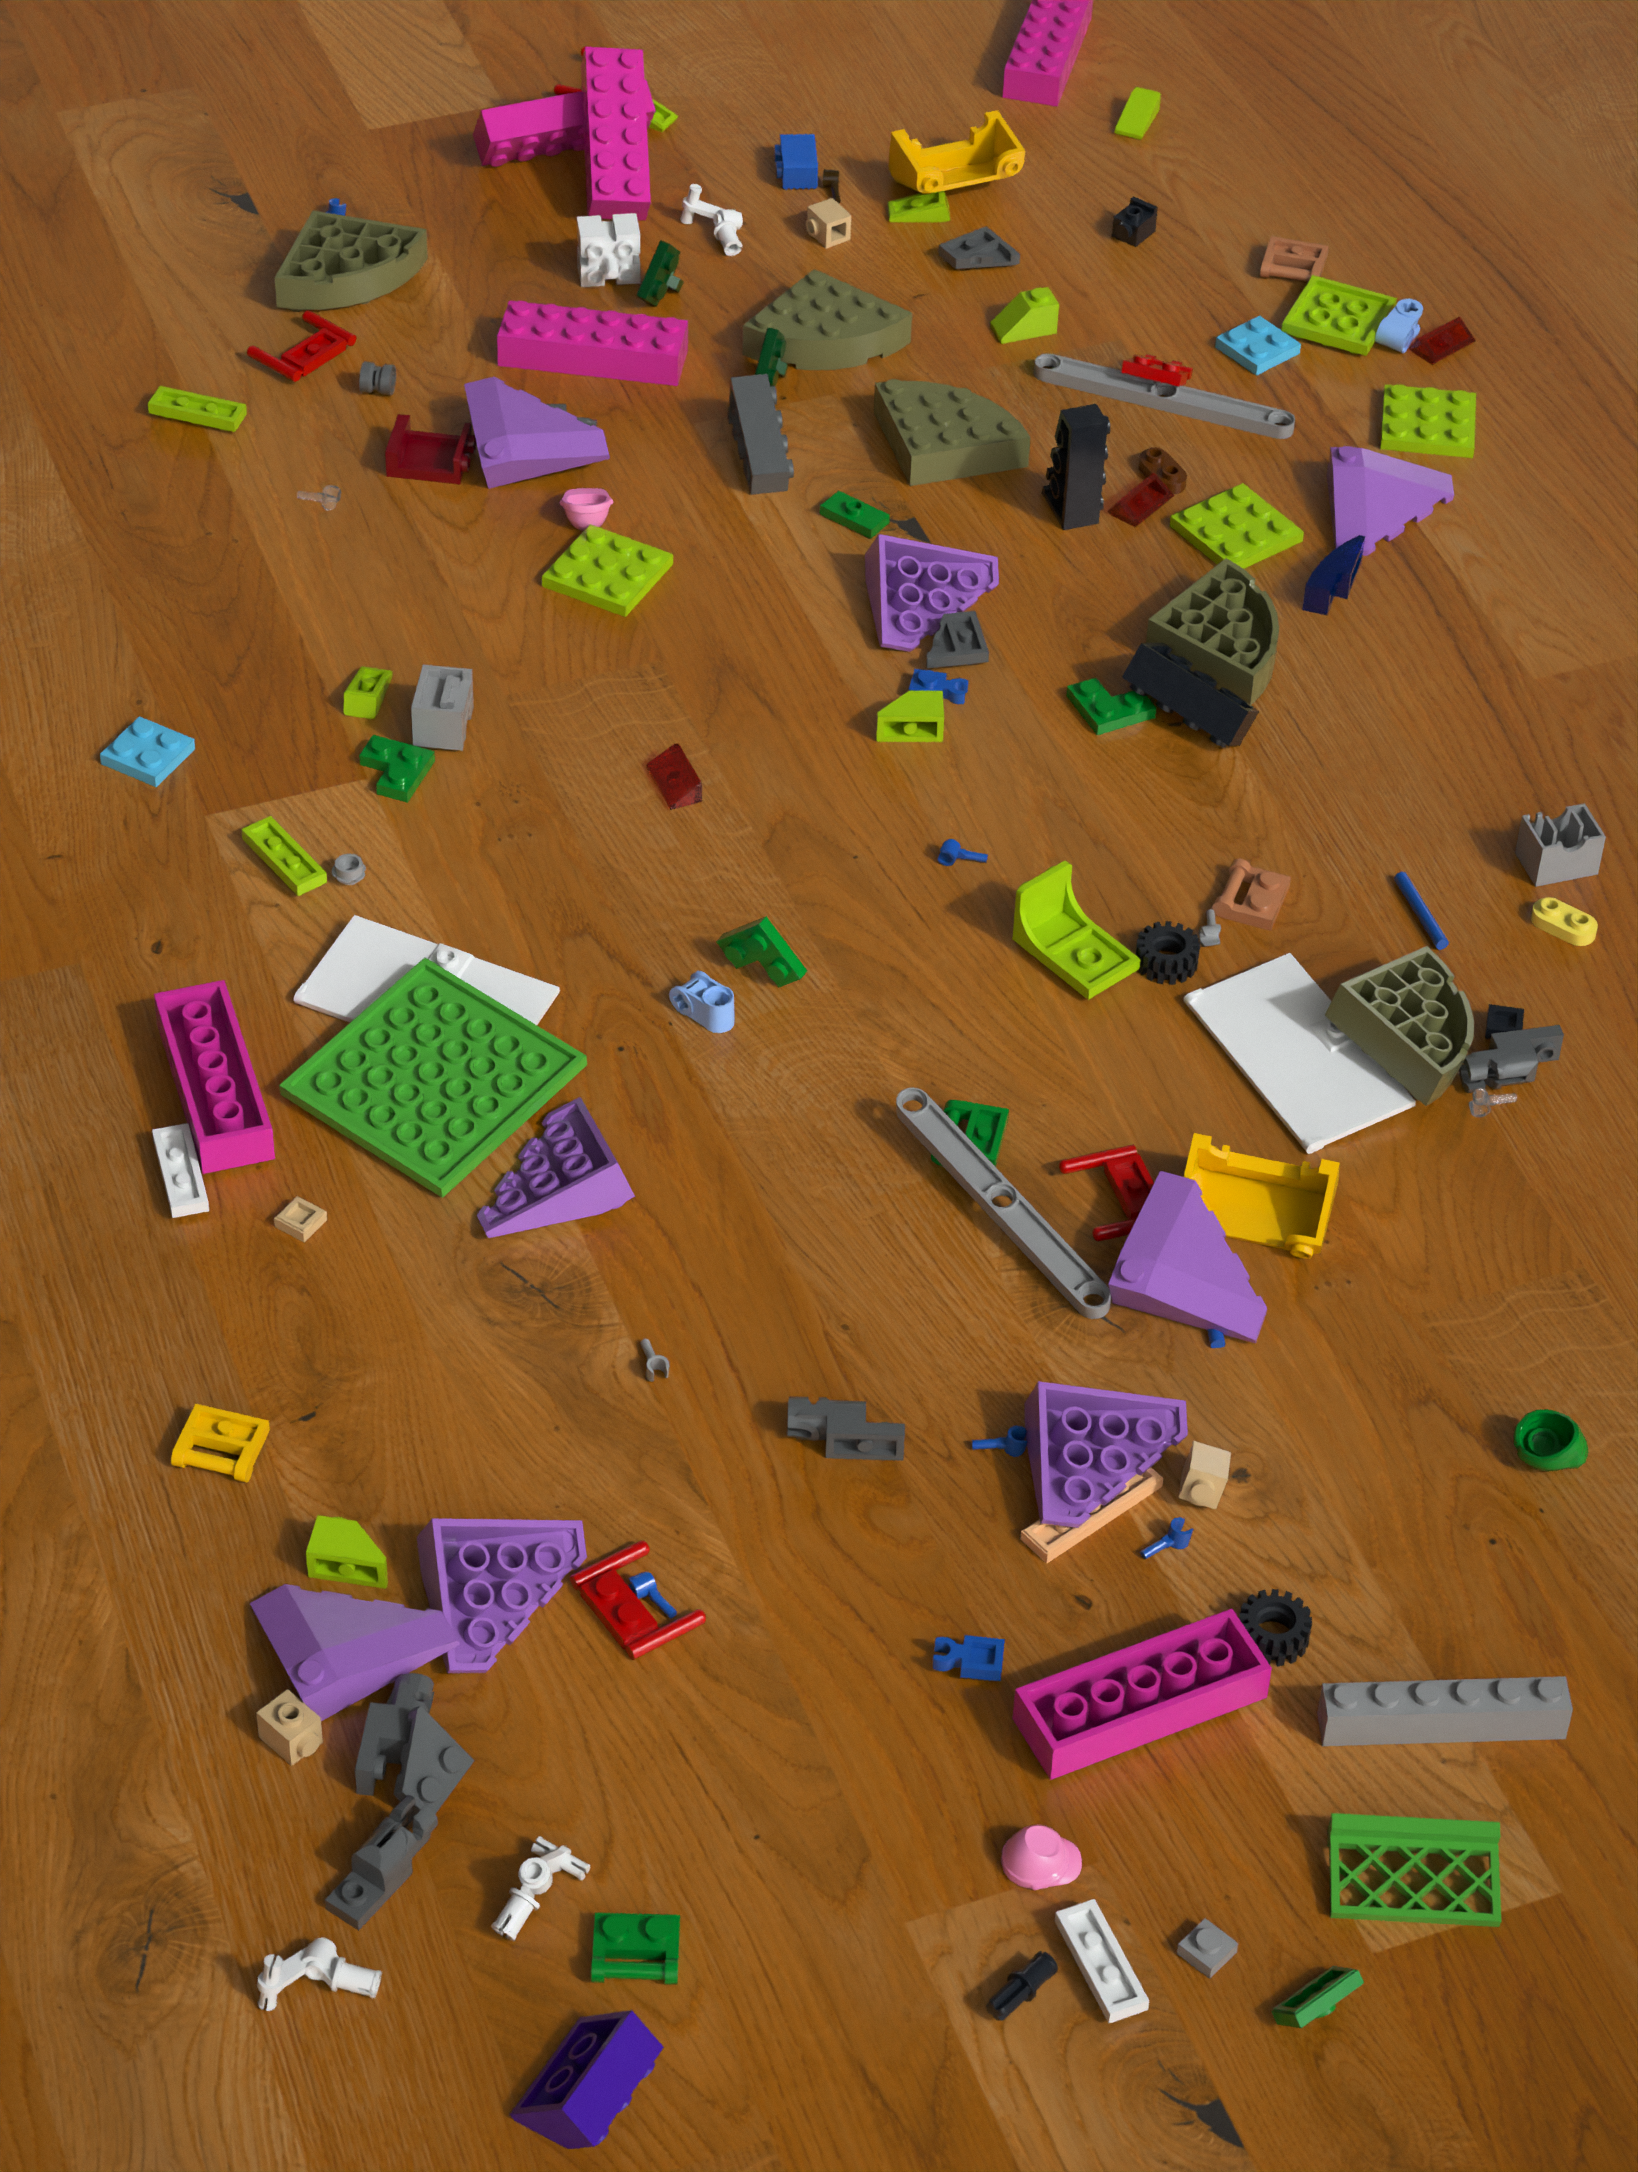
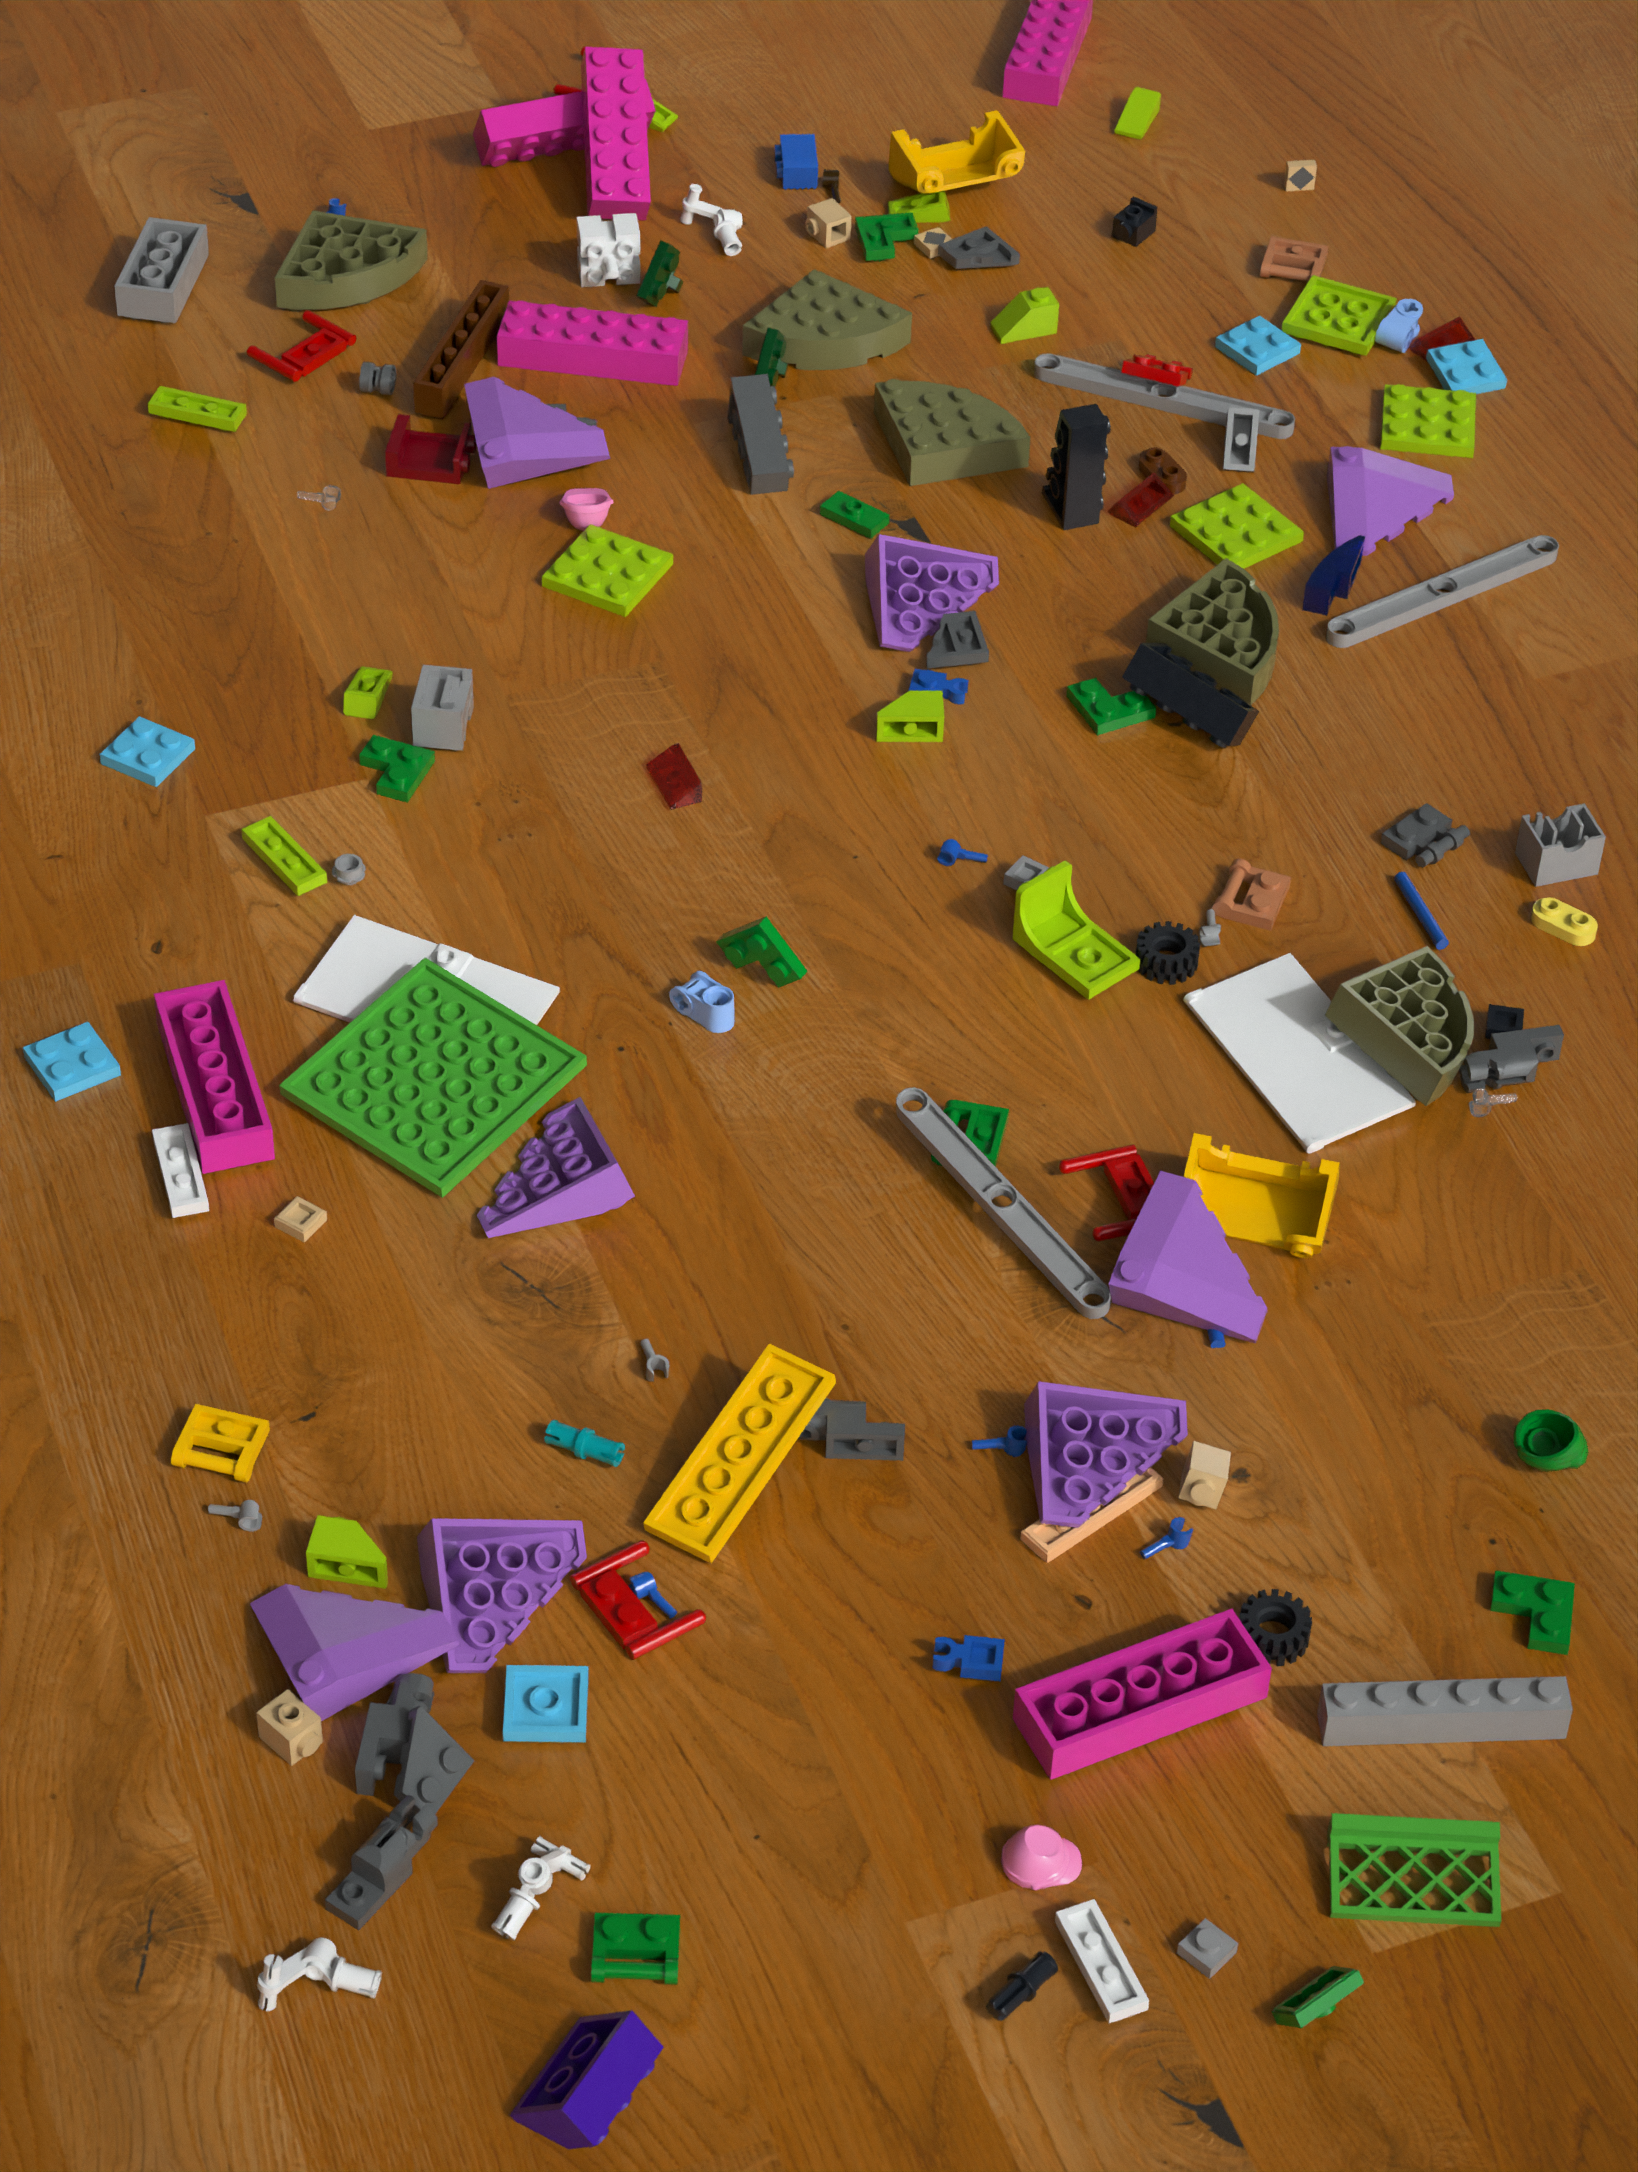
(71, 1061): none -> medium azure plate
(161, 270): none -> light grey brick
(248, 1514): none -> light grey hand
(460, 349): none -> reddish brown brick
(545, 1703): none -> medium azure plate
(584, 1443): none -> teal pin
(739, 1453): none -> yellow plate
(879, 232): none -> green plate
(929, 241): none -> tan tile
(1022, 871): none -> light grey plate
(1240, 439): none -> light grey slope
(1300, 175): none -> tan tile
(1417, 835): none -> dark grey plate
(1425, 599): none -> light grey beam
(1466, 367): none -> medium azure plate
(1544, 1601): none -> green plate

